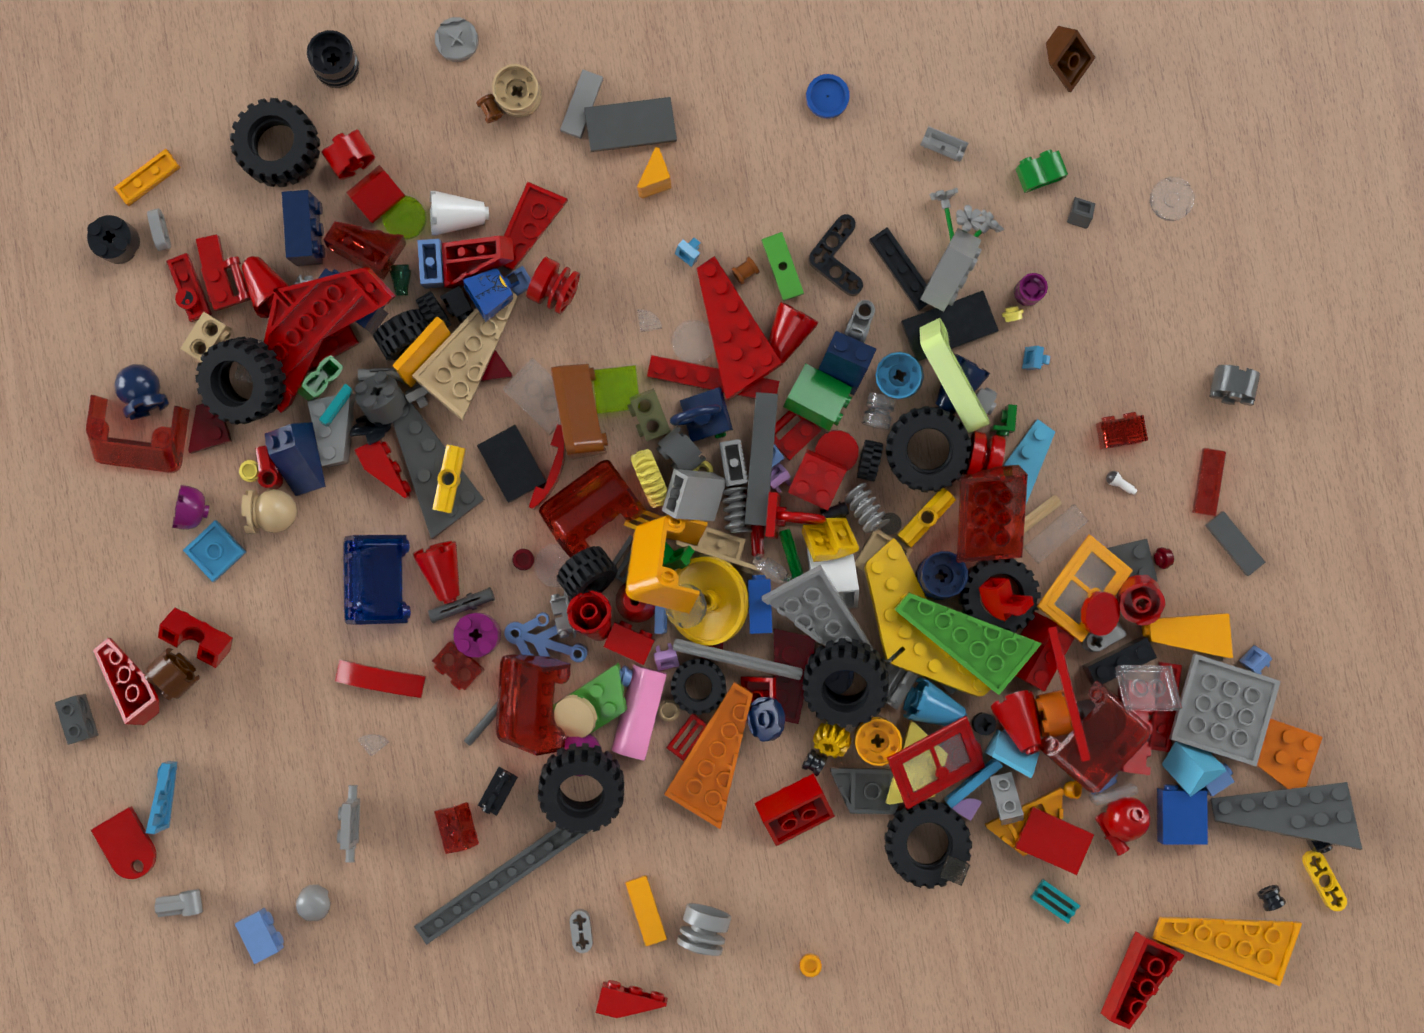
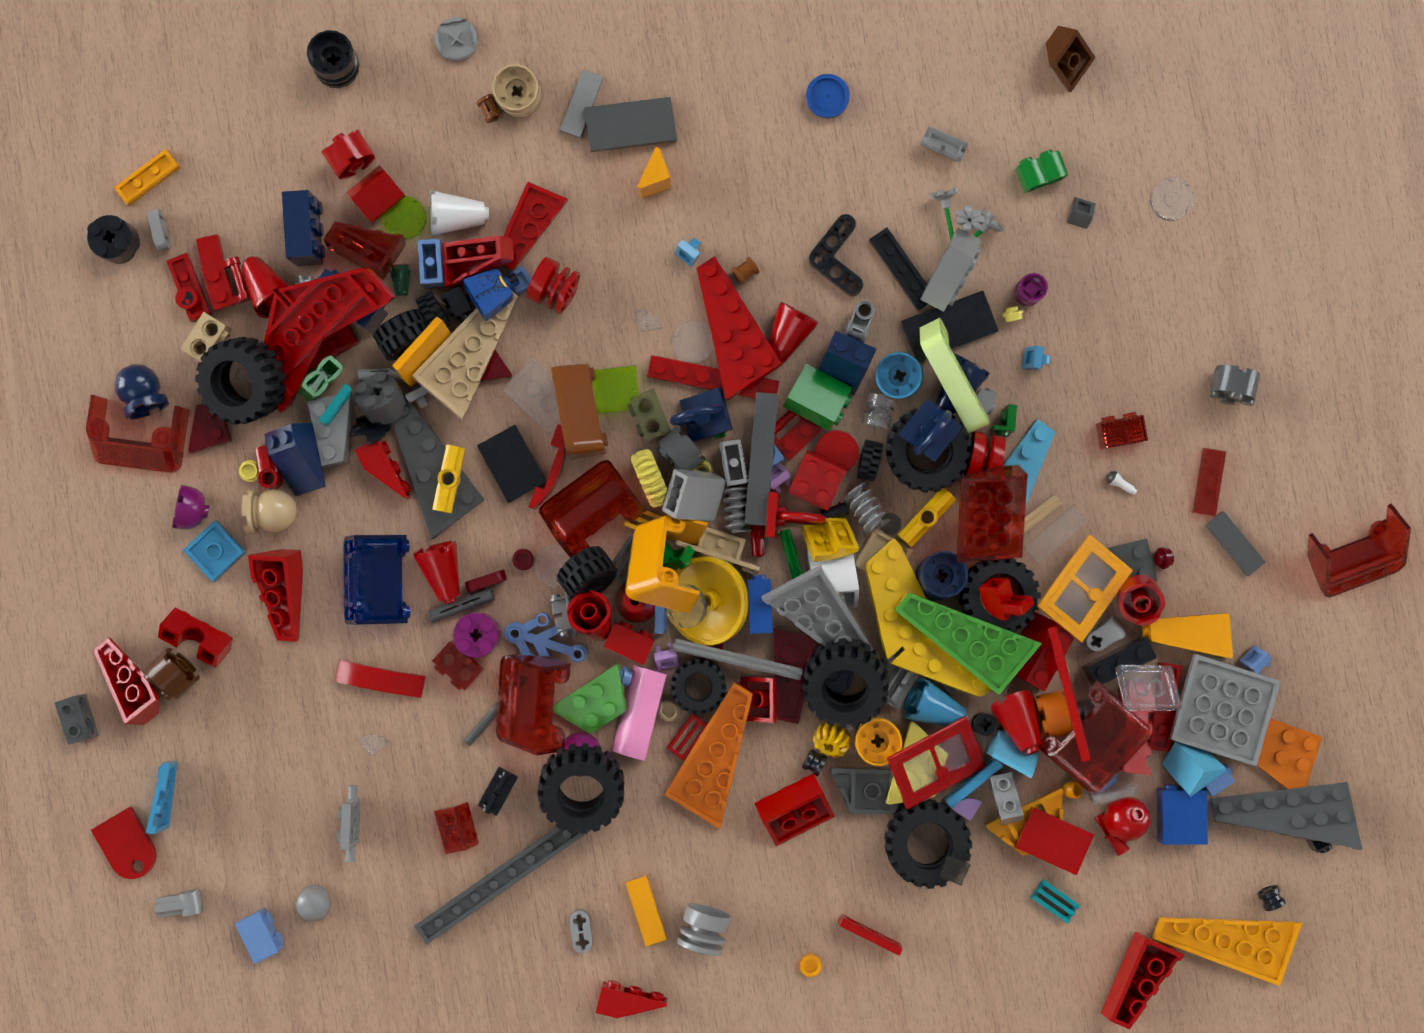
(258, 120): black tyre -> none
(280, 584): none -> red wedge
(486, 581): none -> dark red beam
(575, 716): tan tile -> none
(766, 719): dark blue tile -> none
(771, 569): clear tile -> none
(778, 254): bright green tile -> none
(870, 934): none -> red tile
(930, 430): none -> dark blue tile
(1100, 613): red tile -> none
(1323, 864): yellow beam -> none
(1363, 560): none -> clear red windscreen

